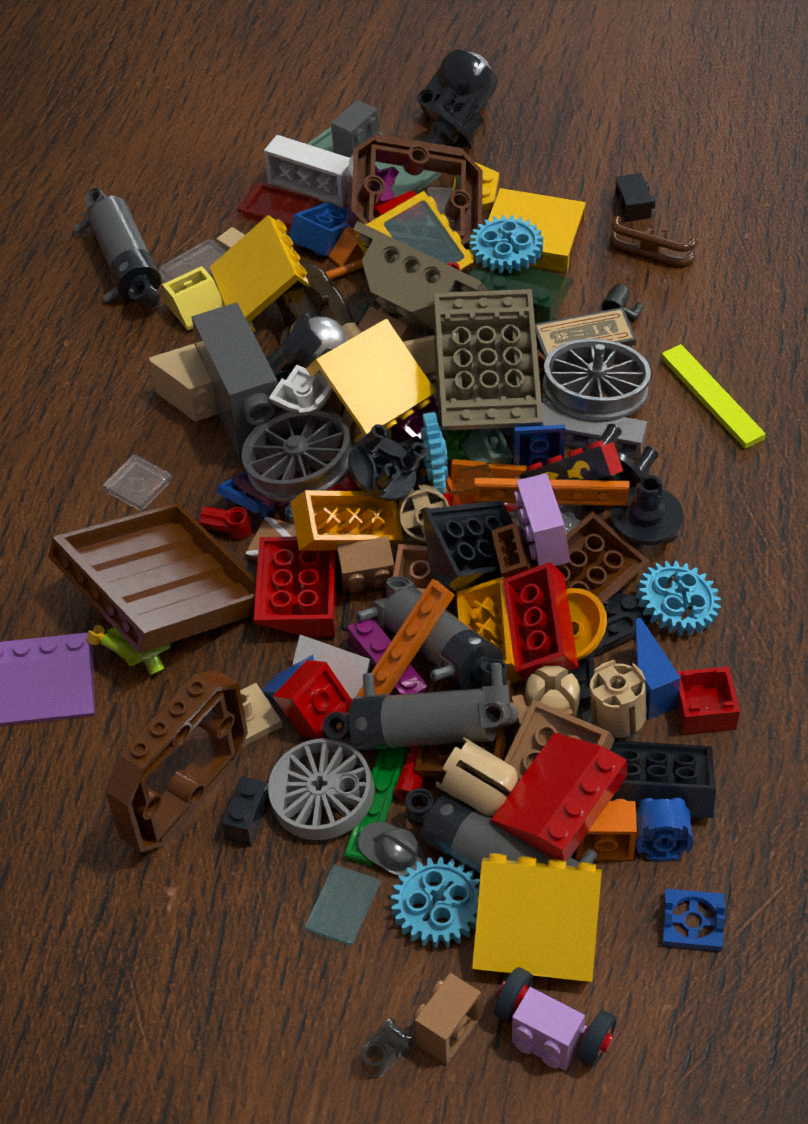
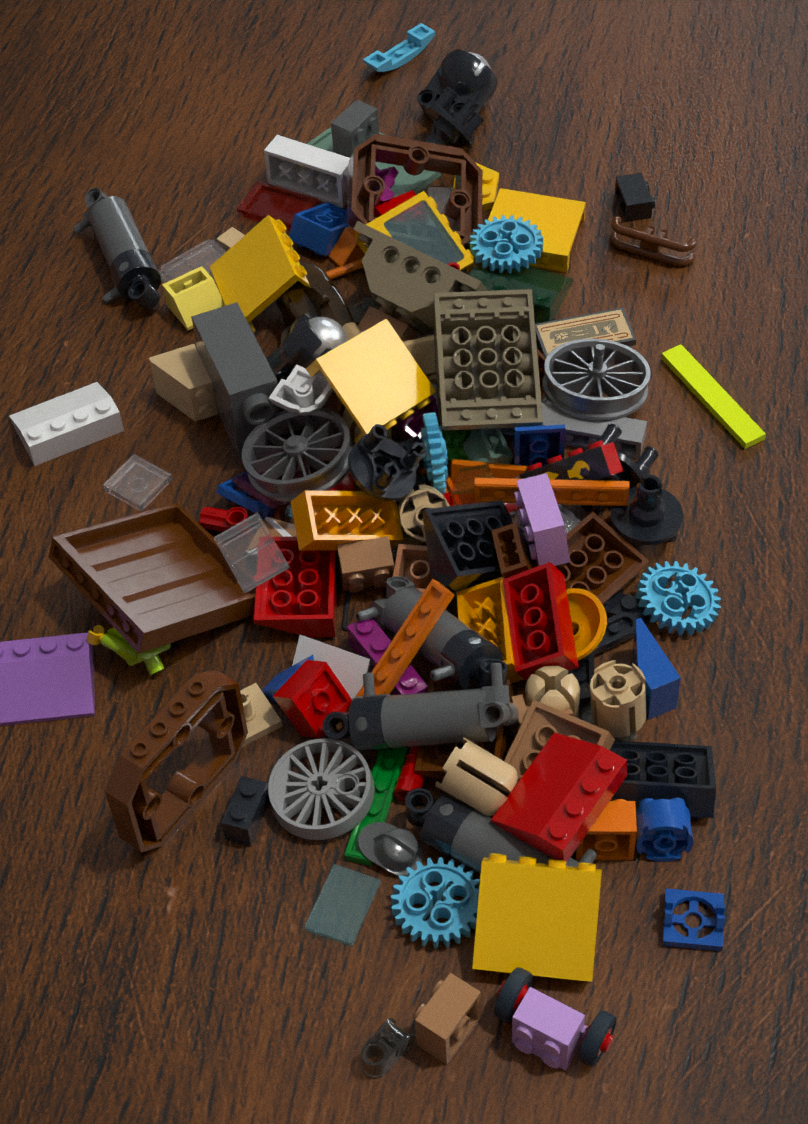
(67, 423): none -> white slope
(251, 552): none -> clear piece
(402, 53): none -> medium azure slope
(618, 298): pearl dark grey piece -> none
(707, 701): red container -> none

